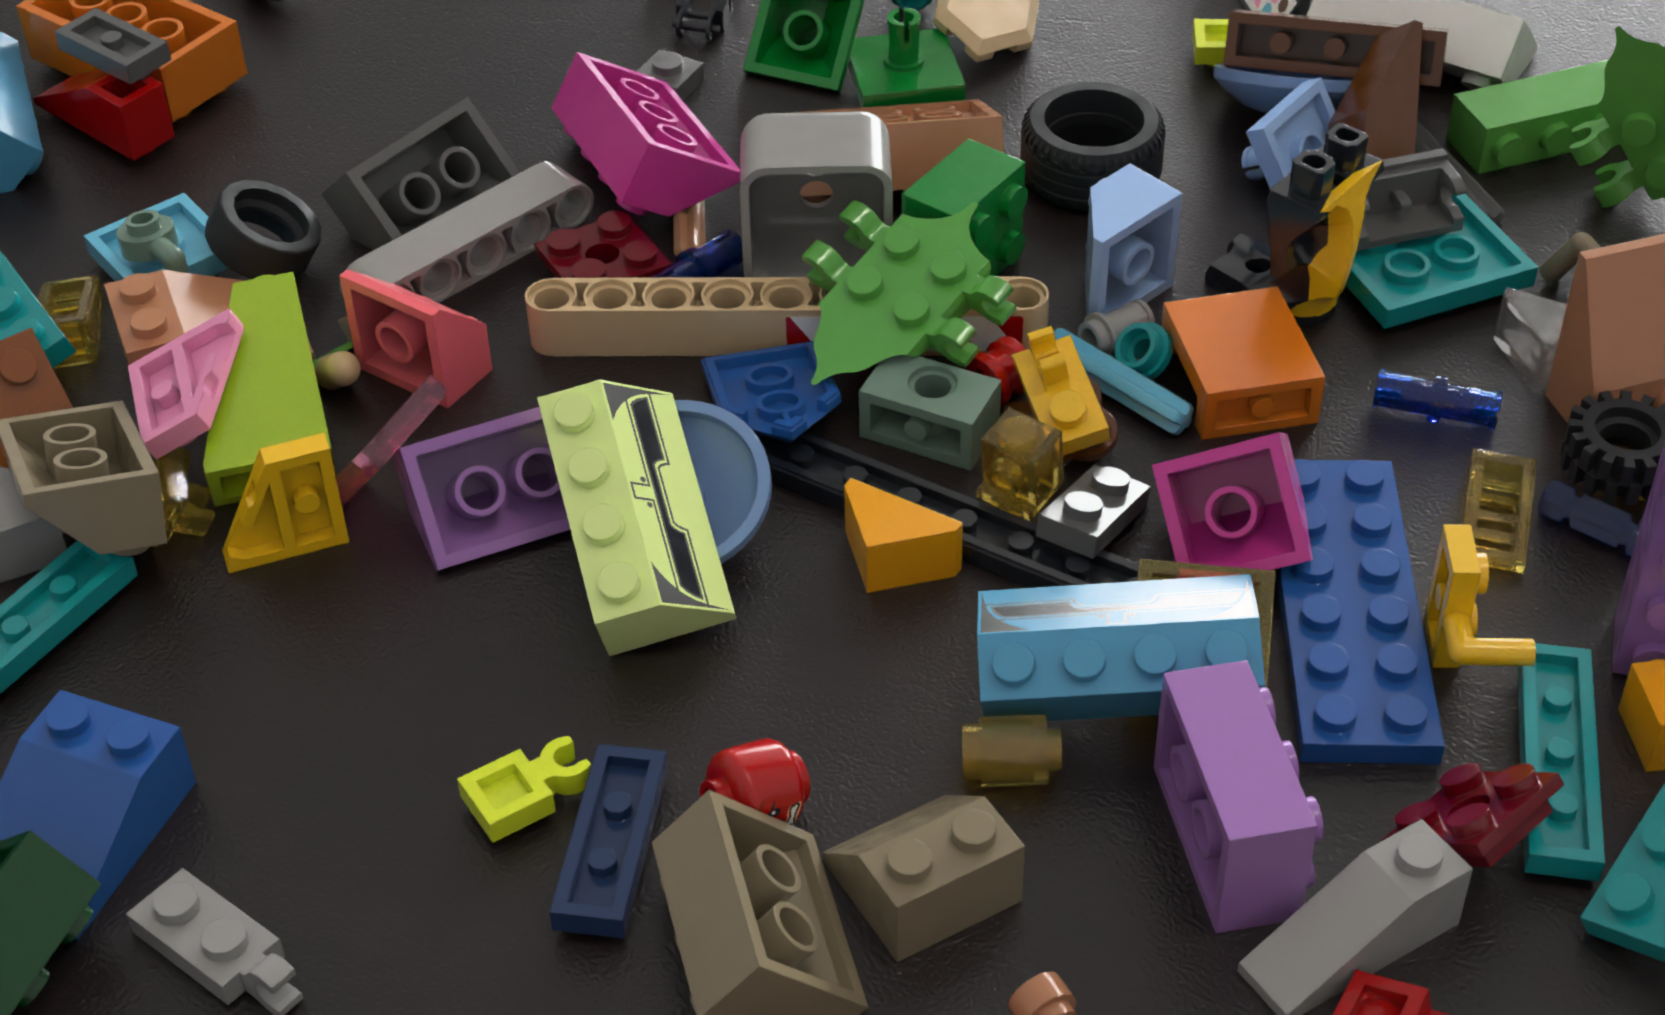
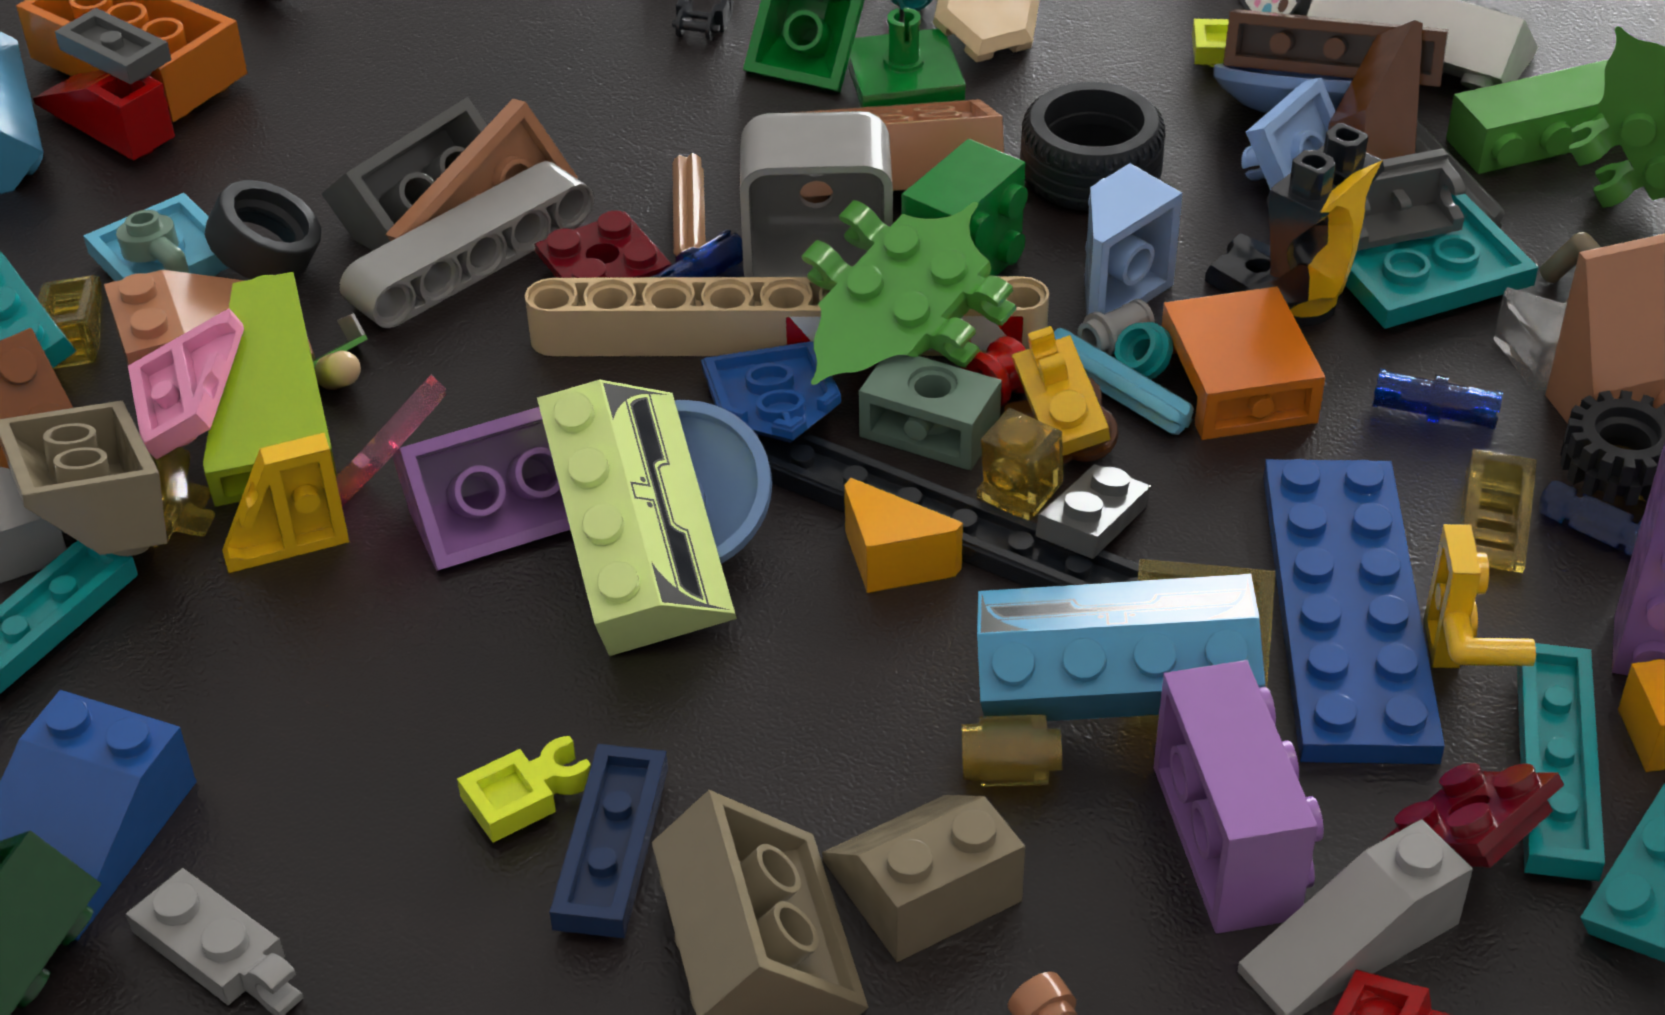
(412, 337): coral slope -> none
(499, 152): none -> nougat wing
(641, 138): dark pink slope -> none
(678, 71): flat silver plate -> none
(761, 777): red head -> none
(1236, 505): dark pink slope -> none

